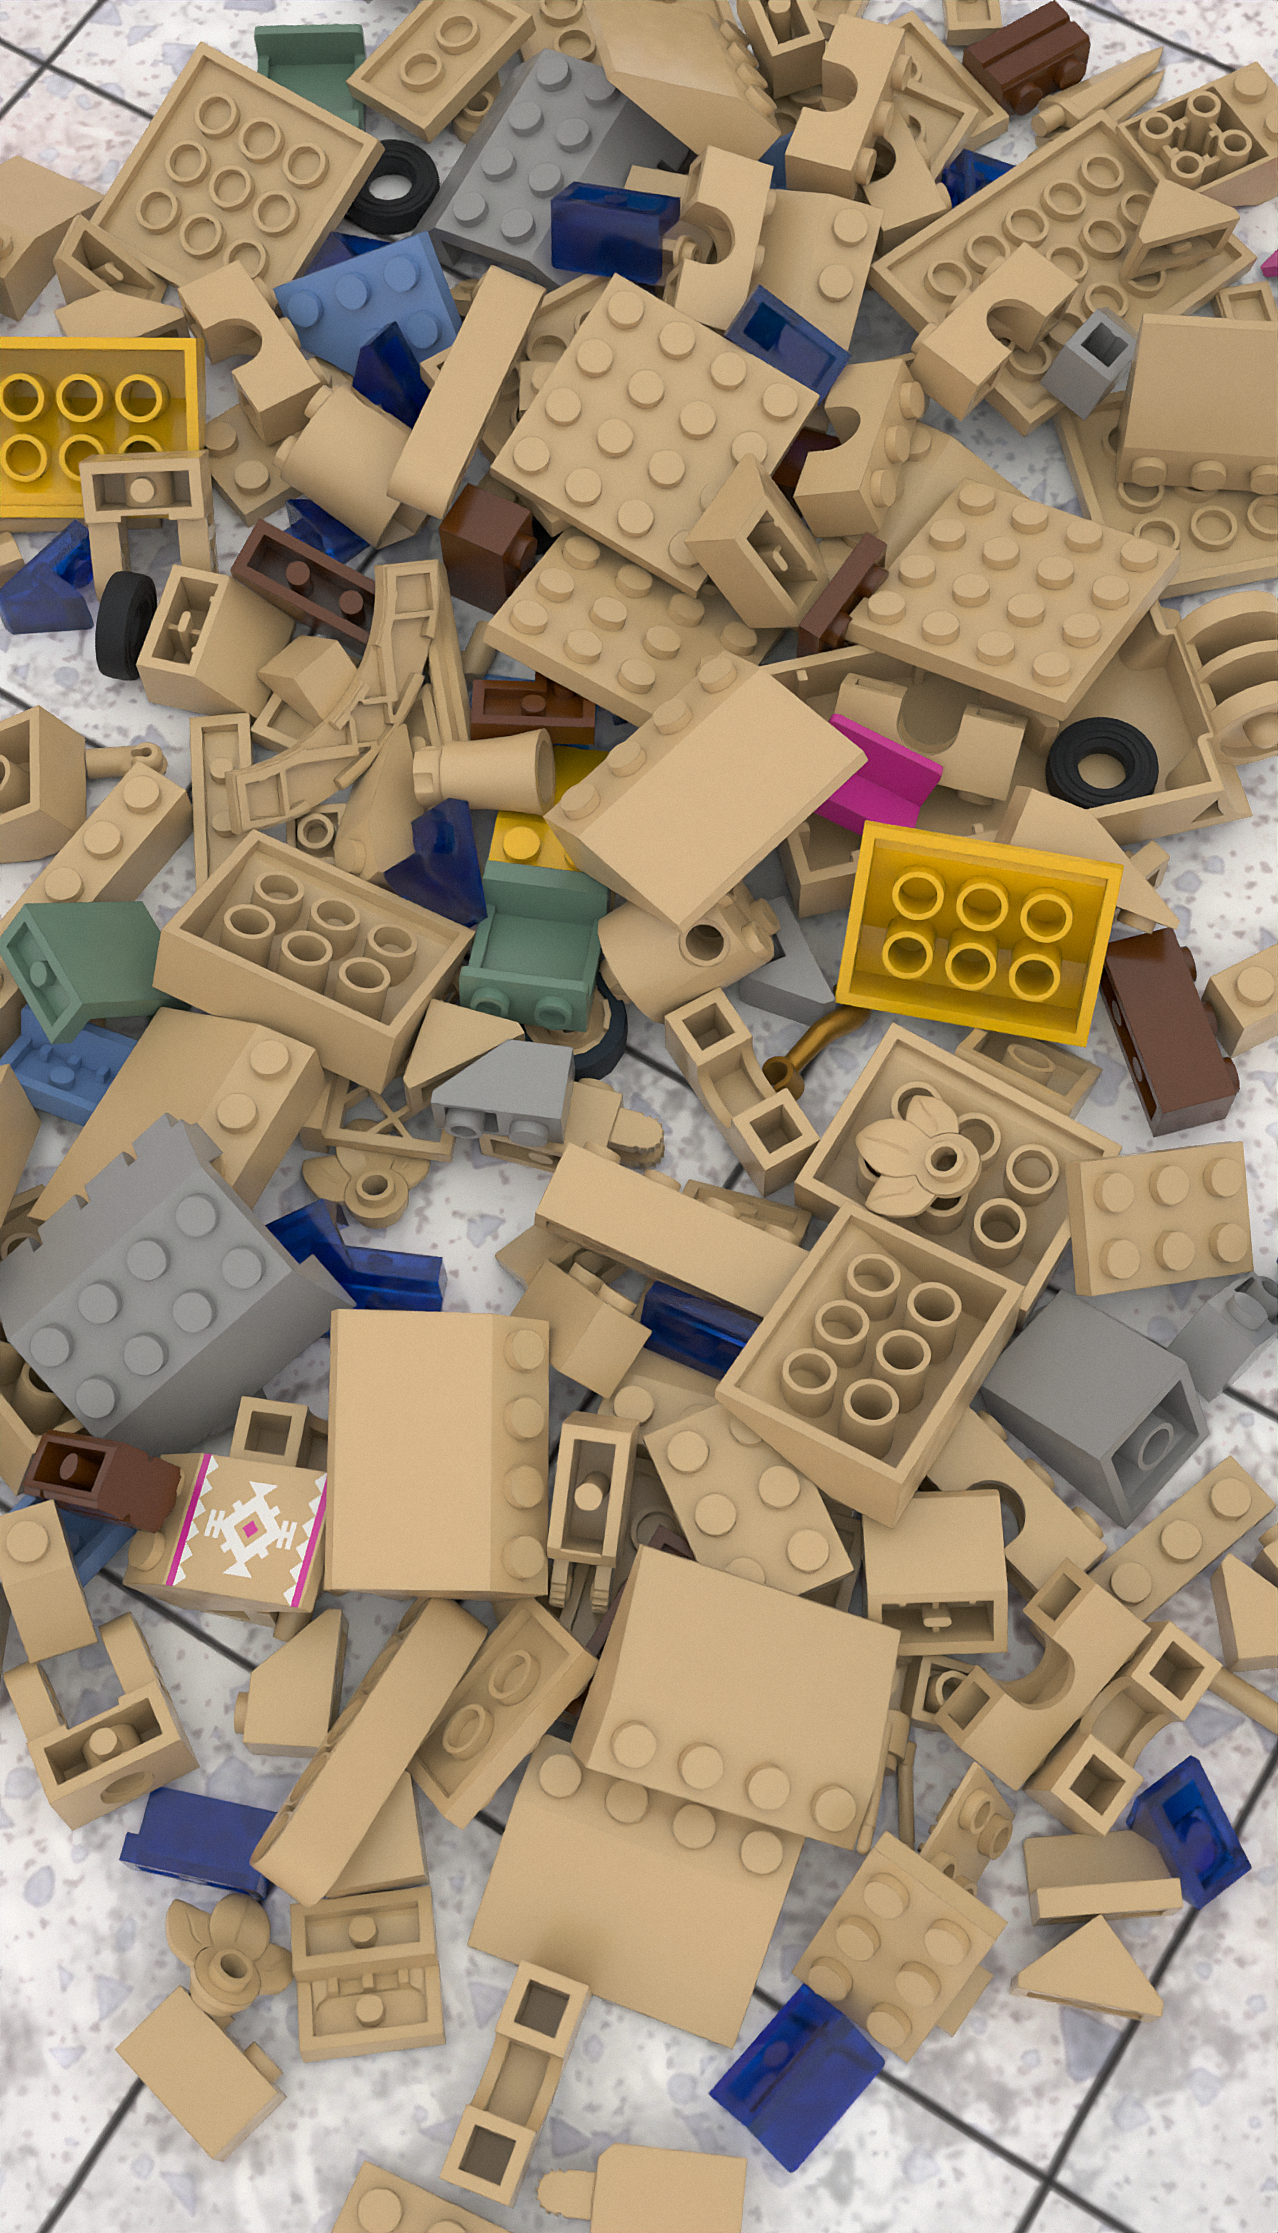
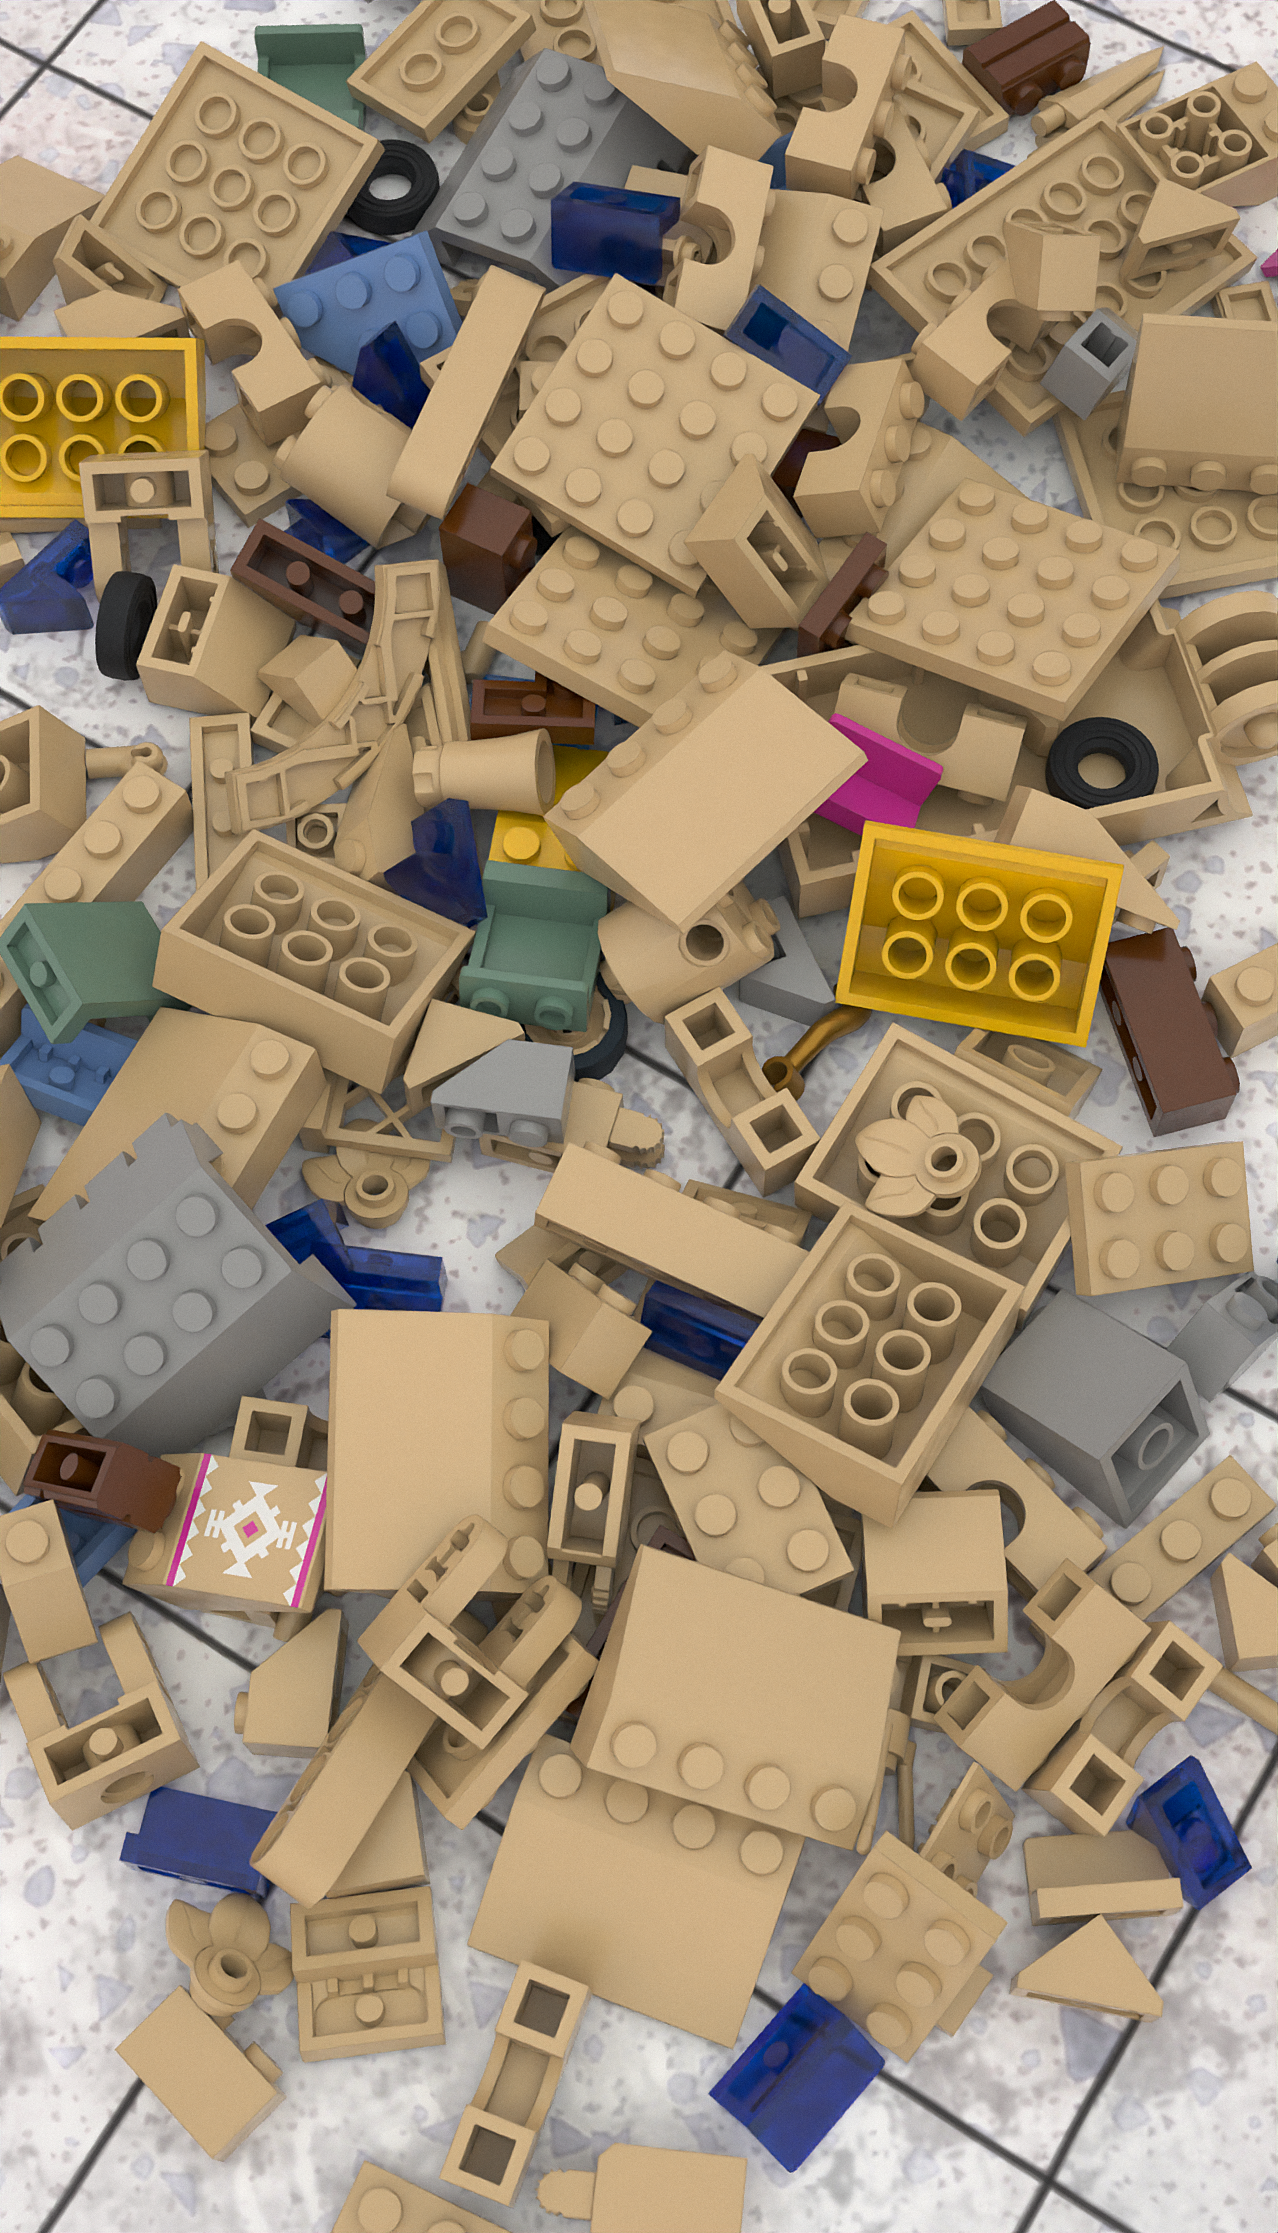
(441, 1667): none -> tan brick
(1053, 267): none -> tan slope

